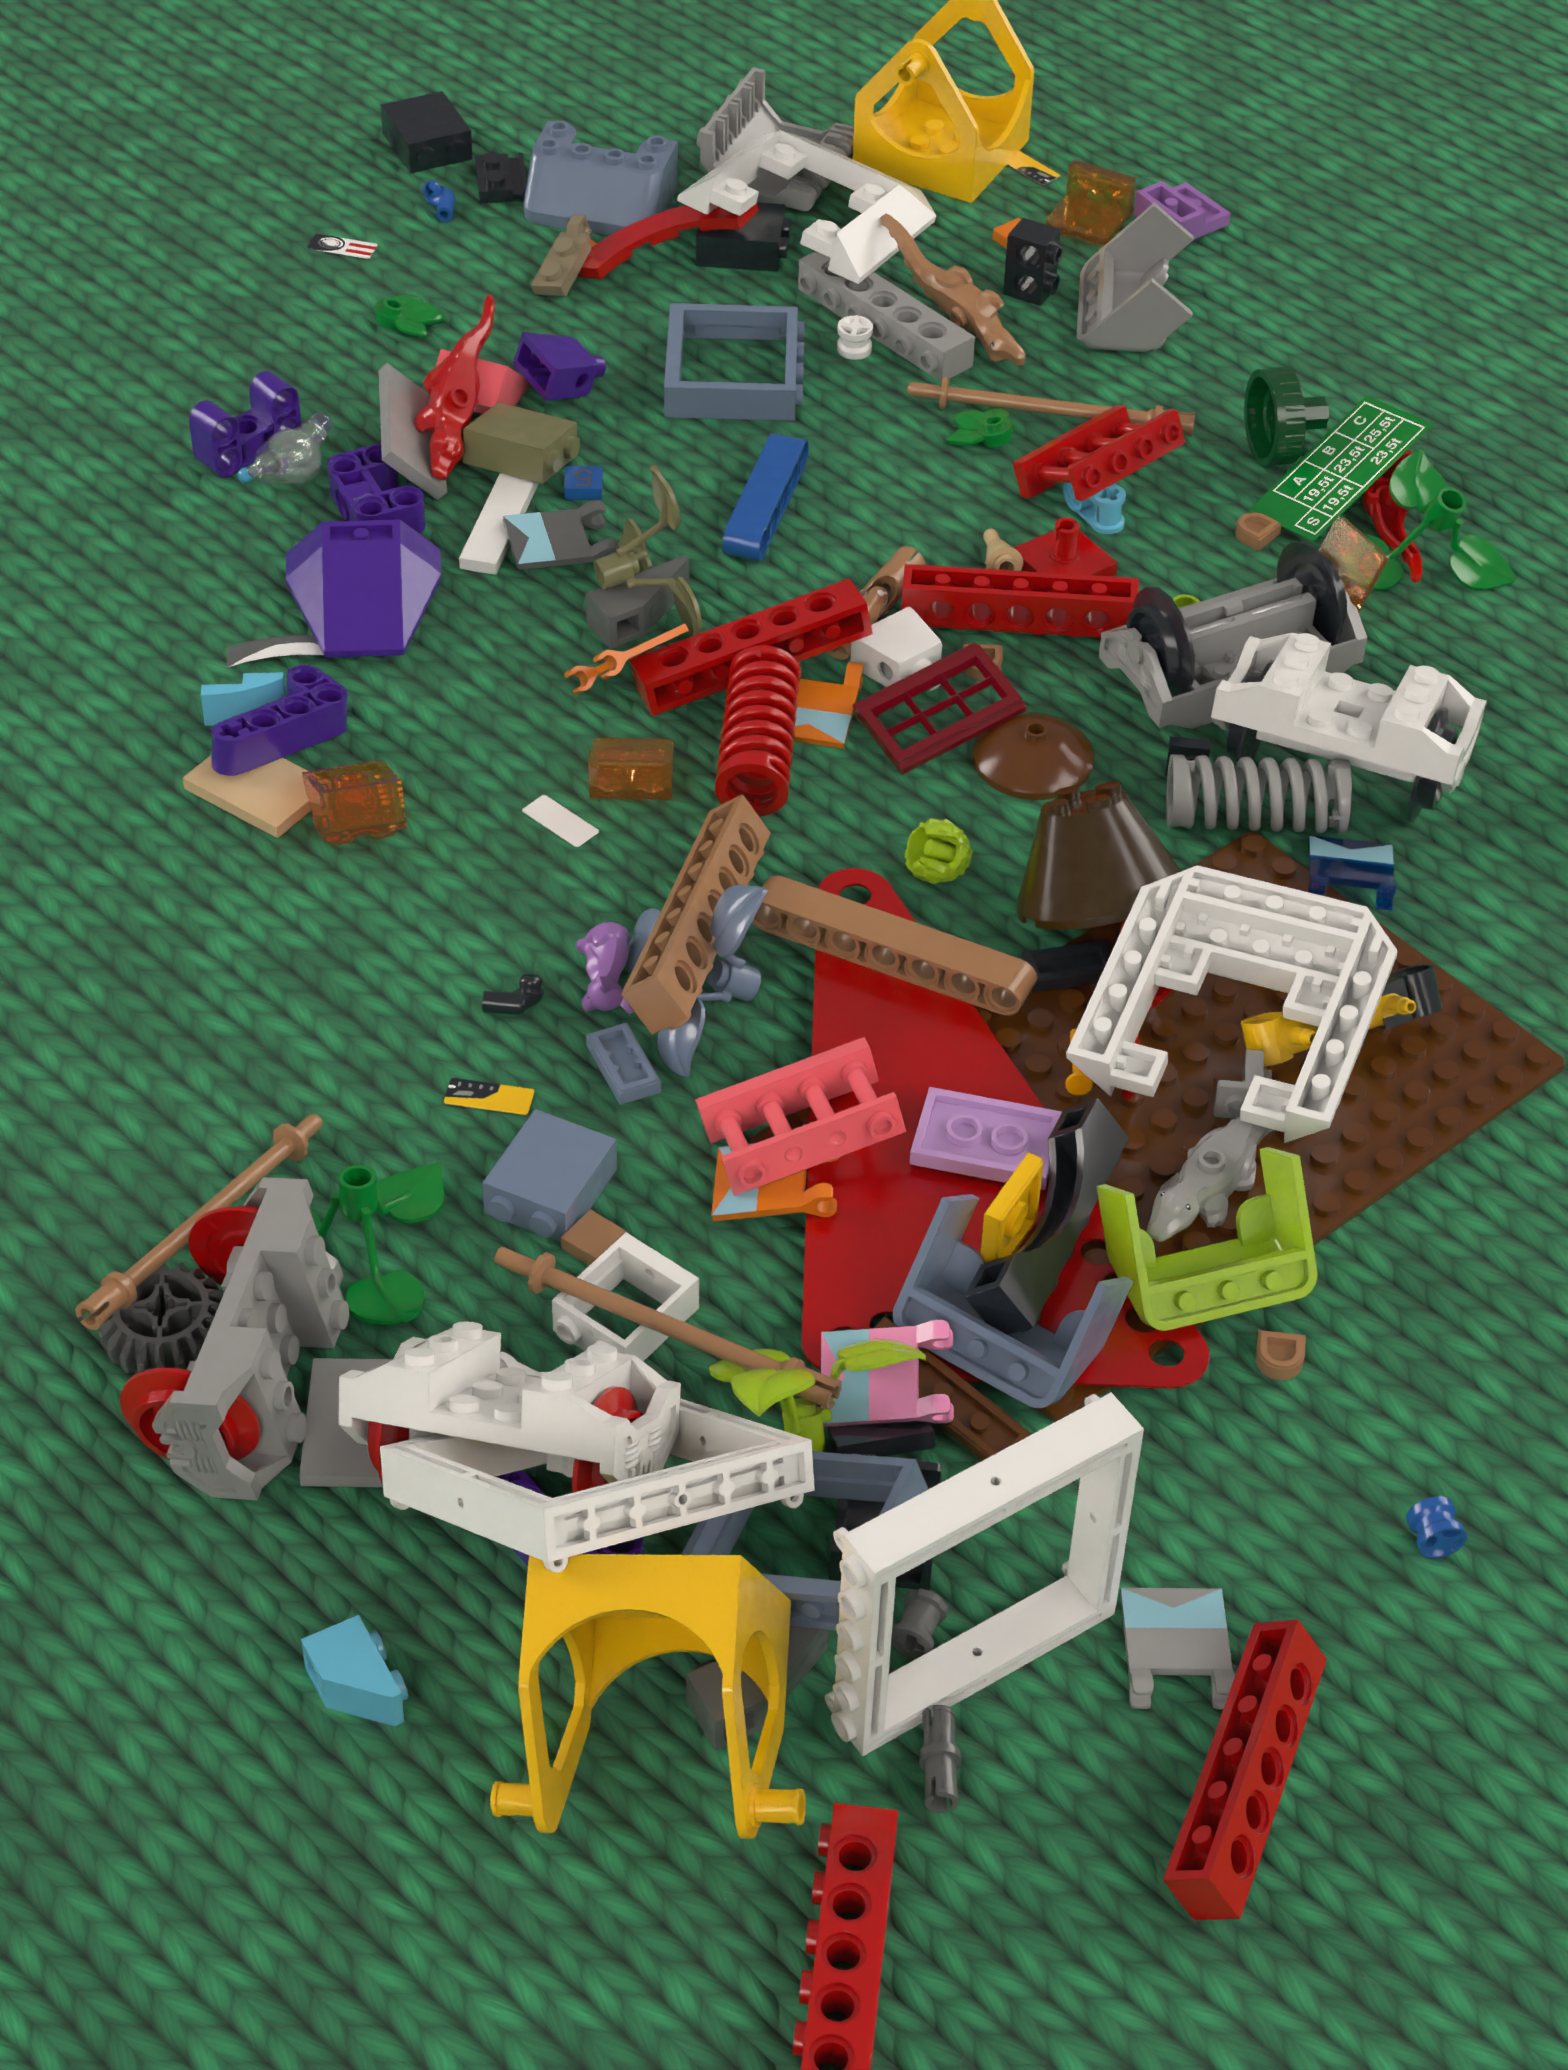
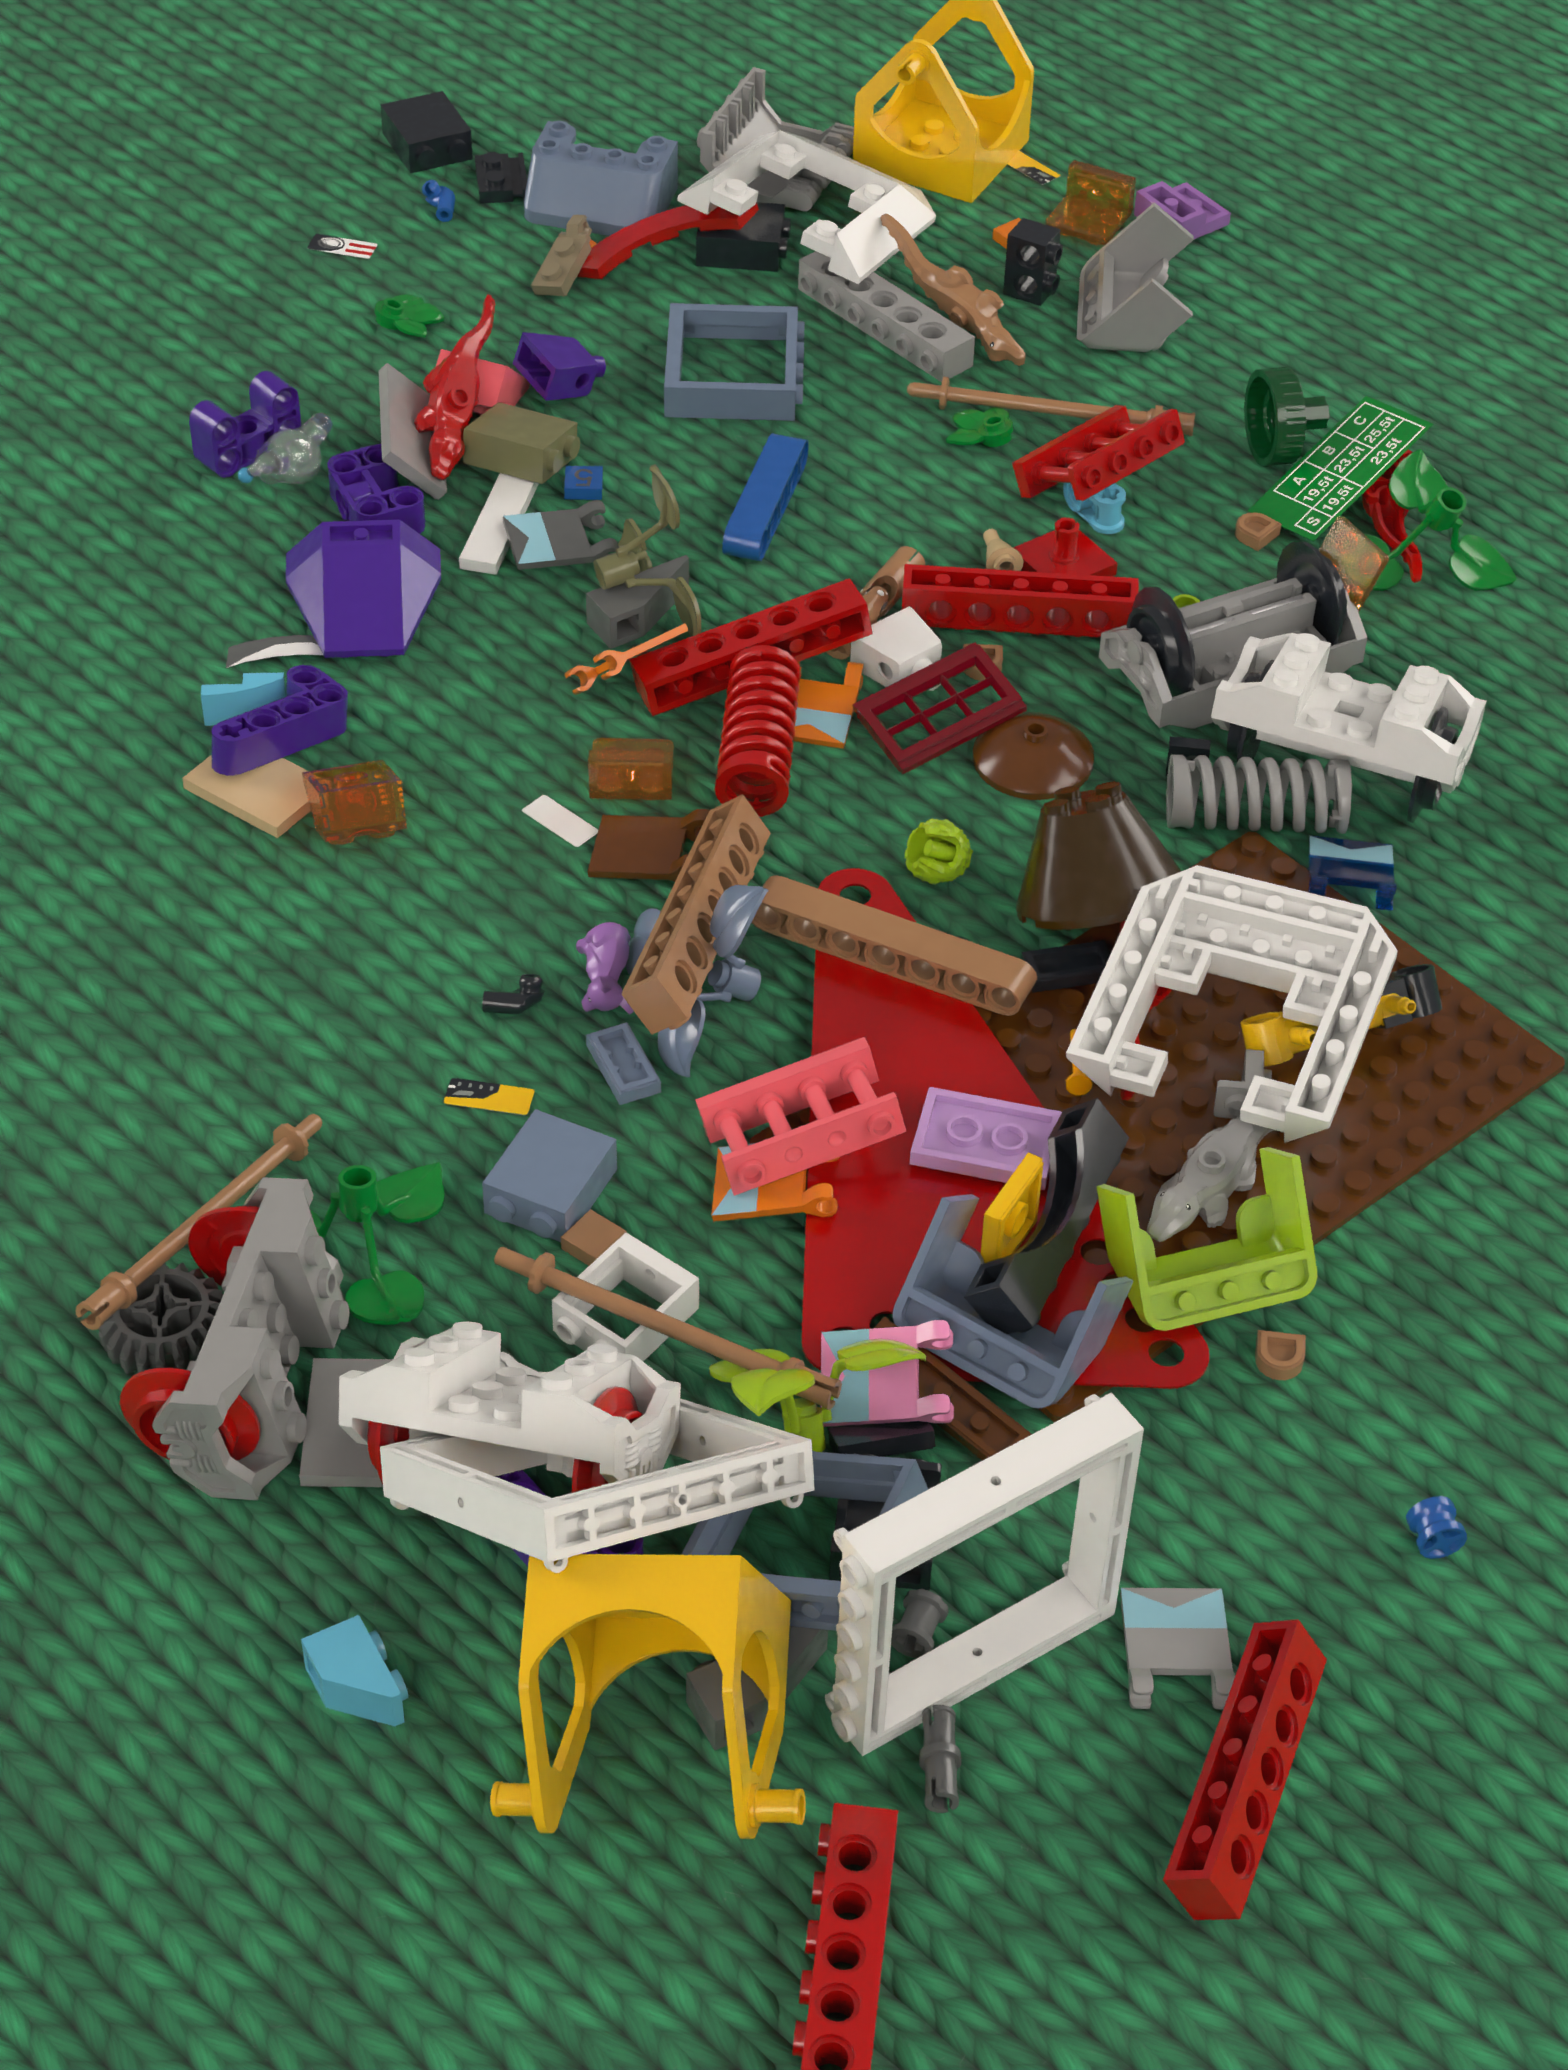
(643, 845): none -> reddish brown flag
(854, 337): white wheel -> none

